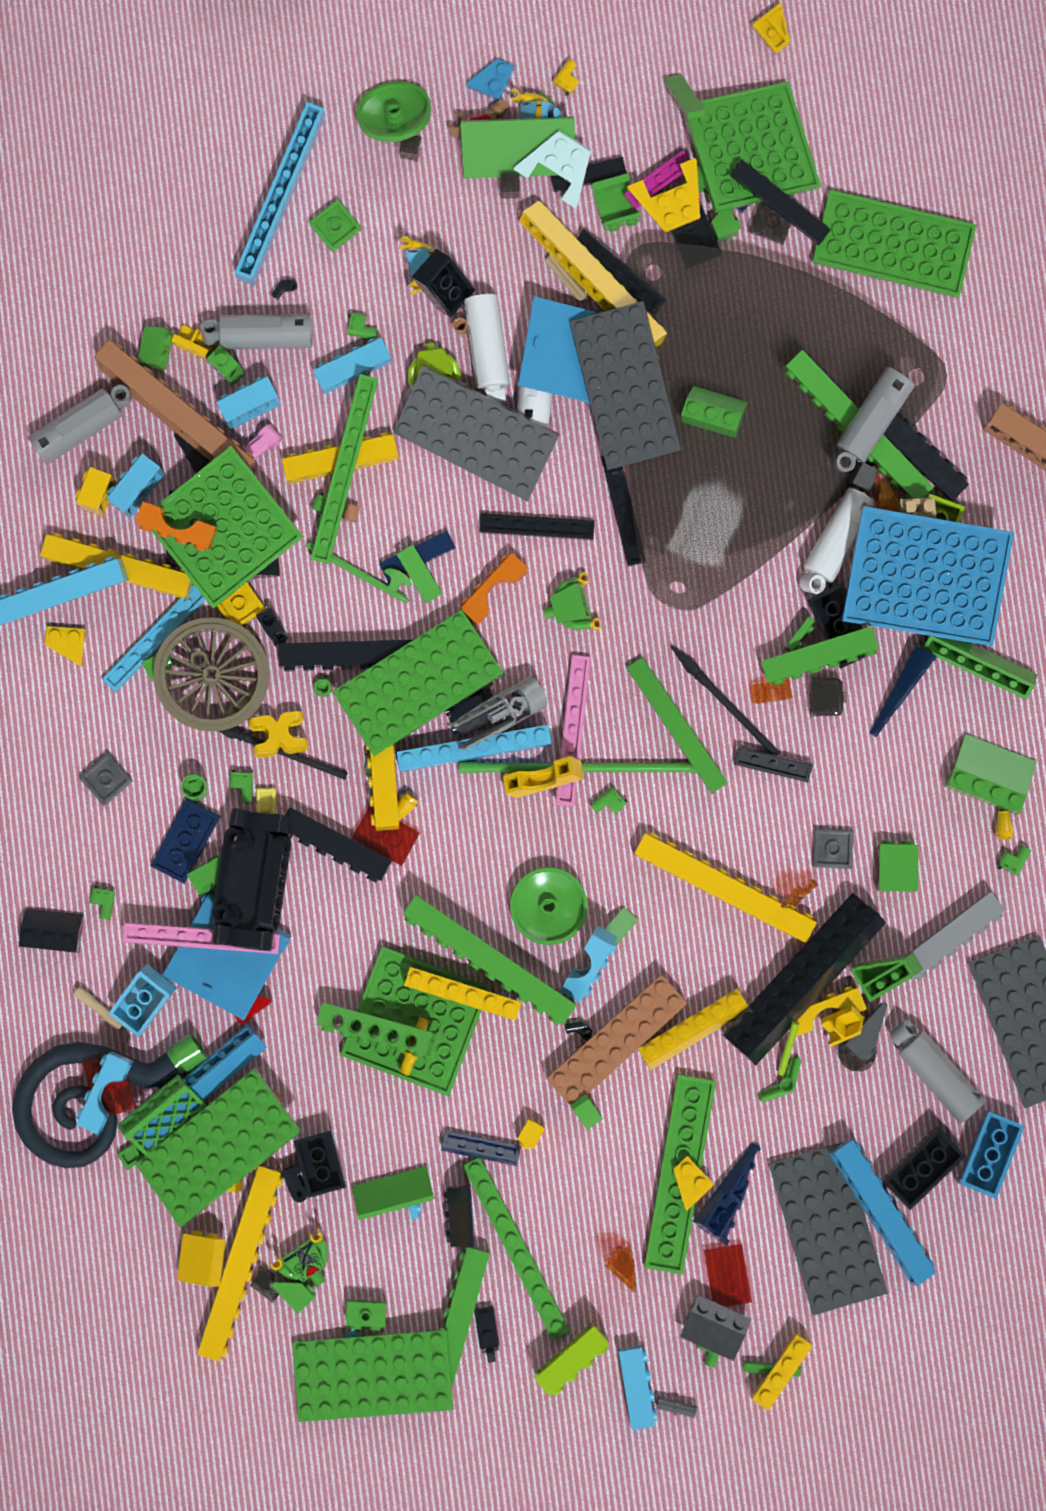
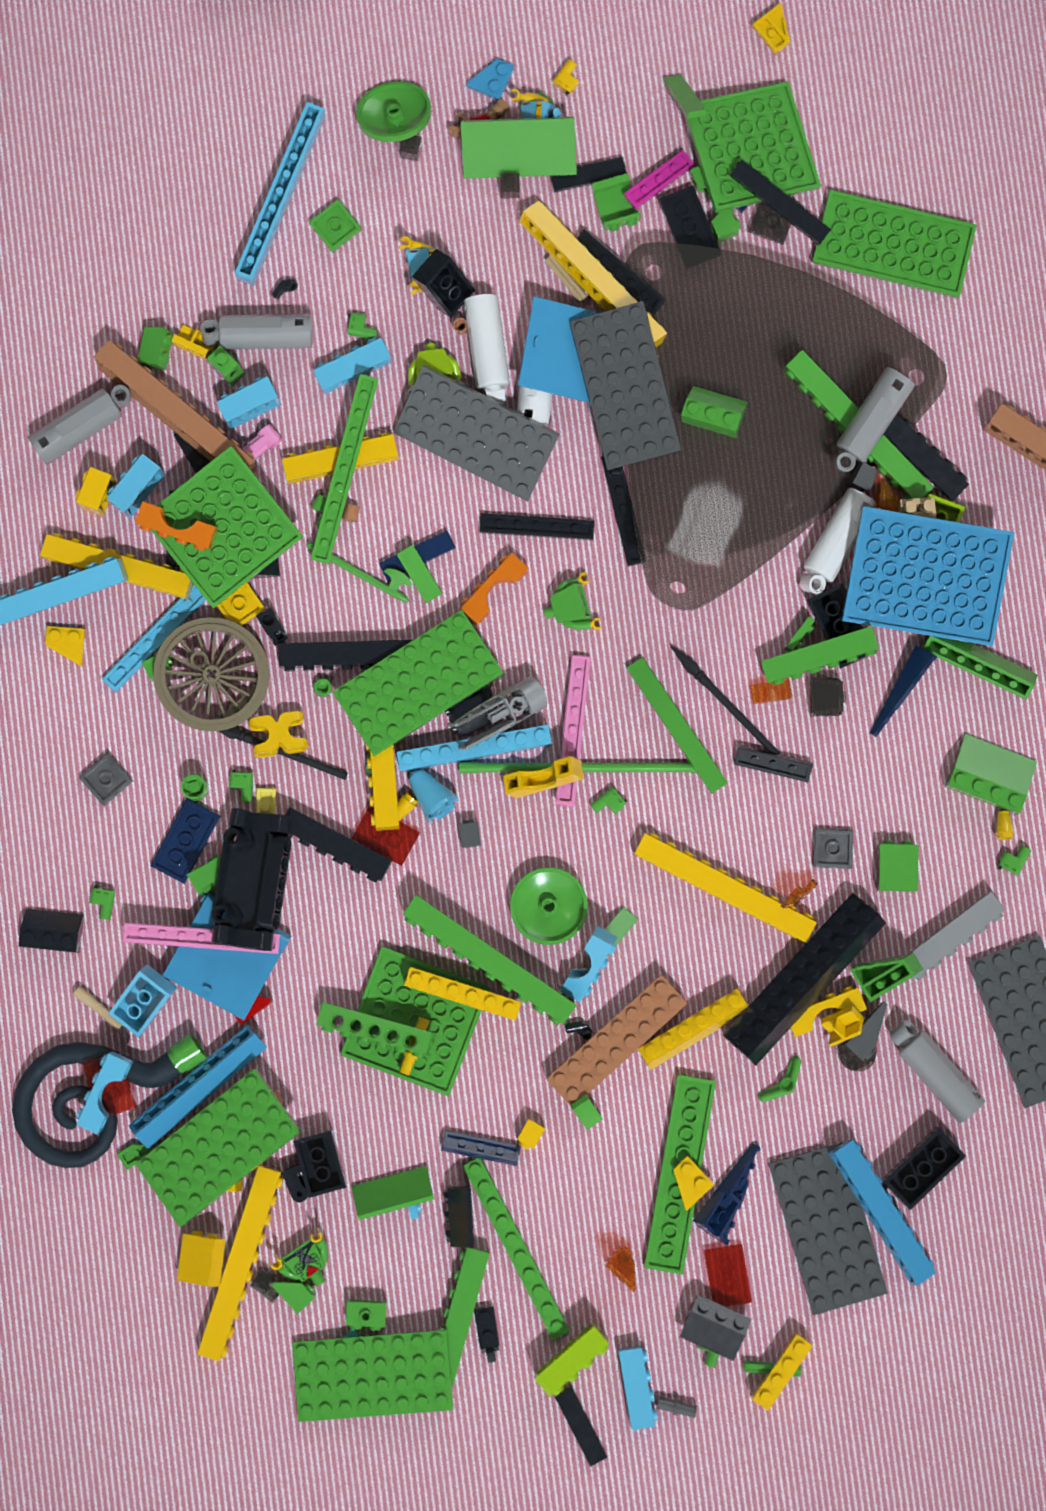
(154, 1108): bright green fence -> none
(432, 796): none -> medium azure cone
(469, 834): none -> dark grey brick
(562, 156): light aqua wing -> none
(580, 1426): none -> black tile
(674, 206): yellow wing -> none
(788, 1048): lime bar -> none
(990, 1154): dark azure brick -> none

